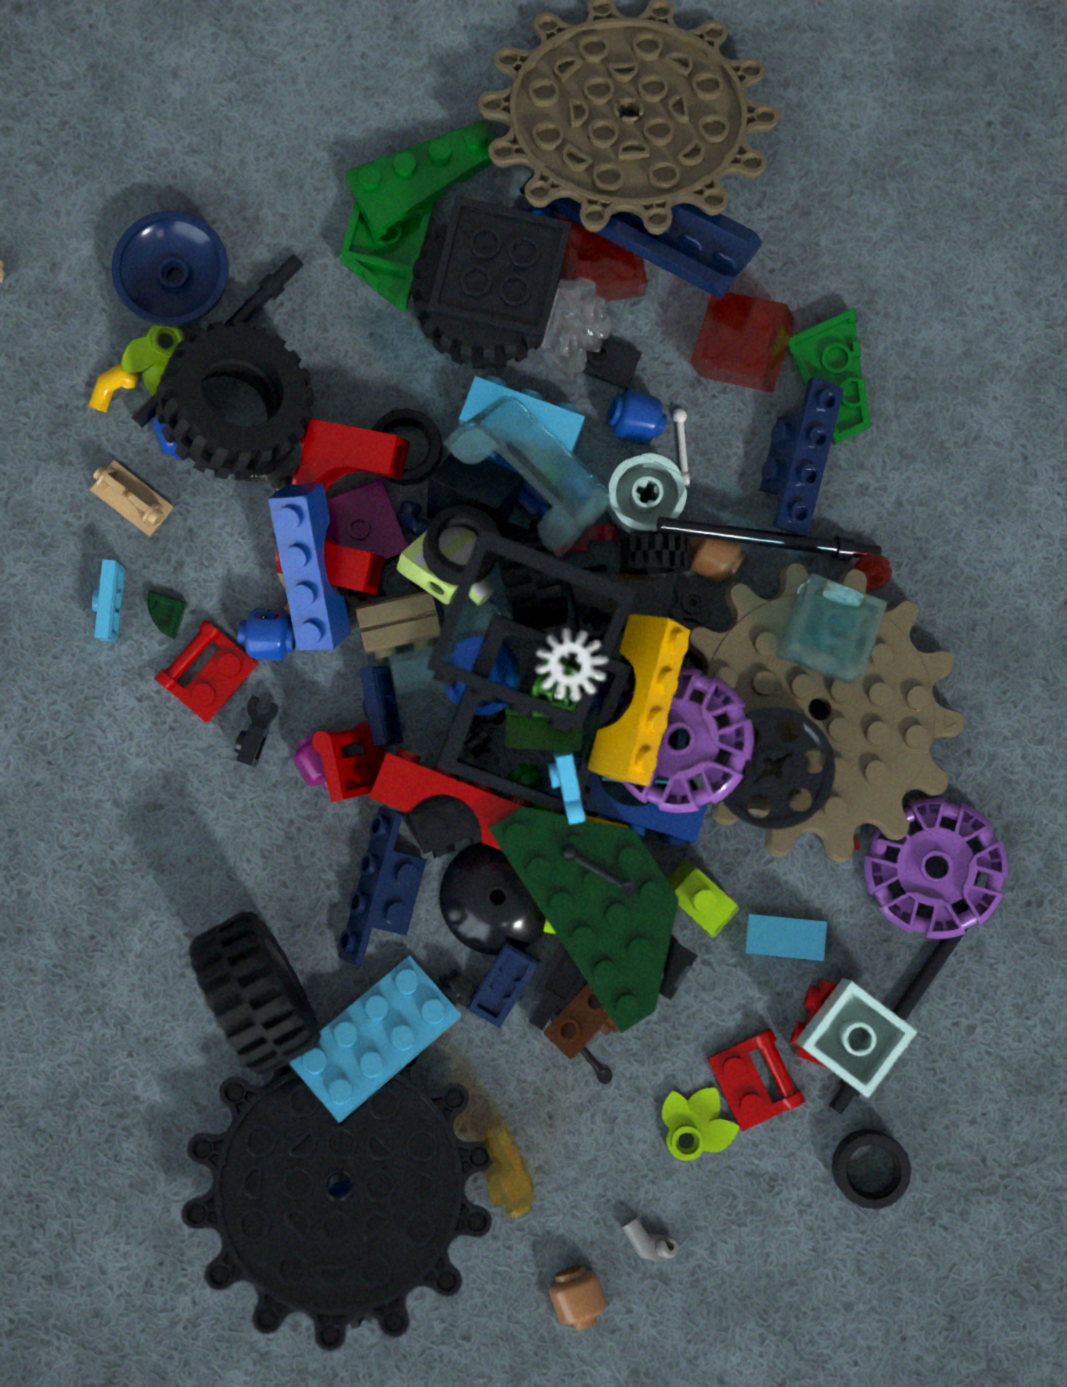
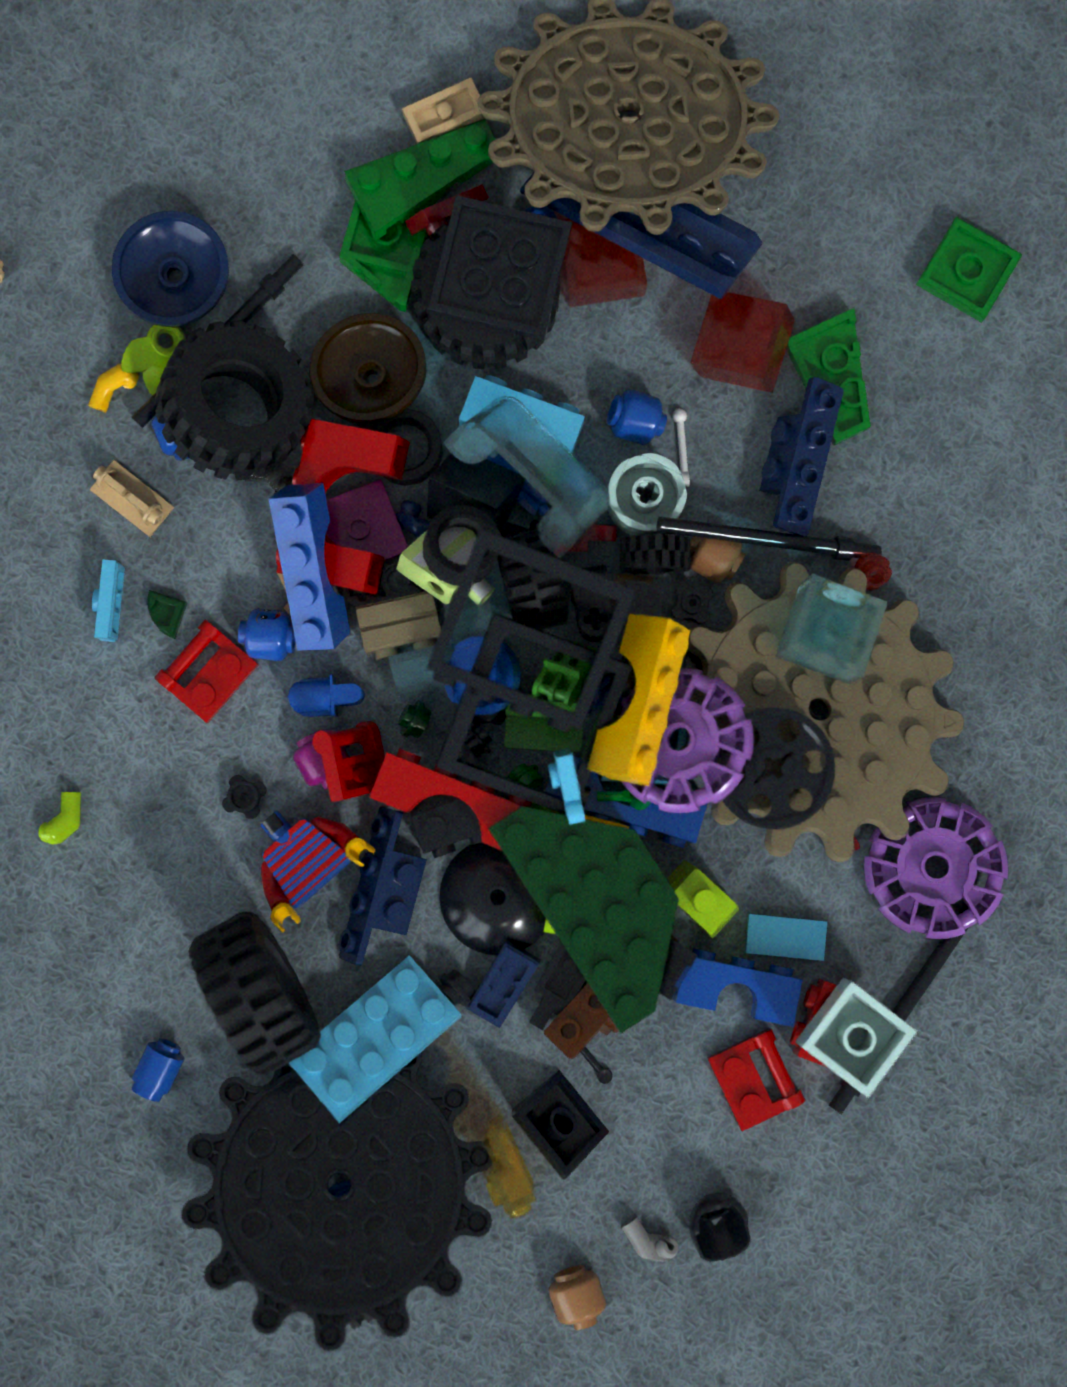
(65, 823): none -> lime arm
(157, 1069): none -> blue brick
(233, 801): none -> black plate
(251, 742): black plate -> none
(304, 860): none -> torso
(322, 696): none -> blue arm
(365, 347): none -> dark brown dish
(381, 706): dark blue plate -> none
(414, 719): none -> dark green plate
(438, 214): none -> dark red plate
(443, 111): none -> tan plate
(559, 1124): none -> black slope
(574, 326): clear plate -> none
(584, 657): white gear -> none
(613, 364): black plate -> none
(624, 796): none -> green hand
(627, 887): black hinge -> none
(701, 1119): lime plate -> none
(725, 1238): none -> black hair
(773, 991): none -> blue arch
(898, 1183): black tyre -> none
(969, 269): none -> green plate

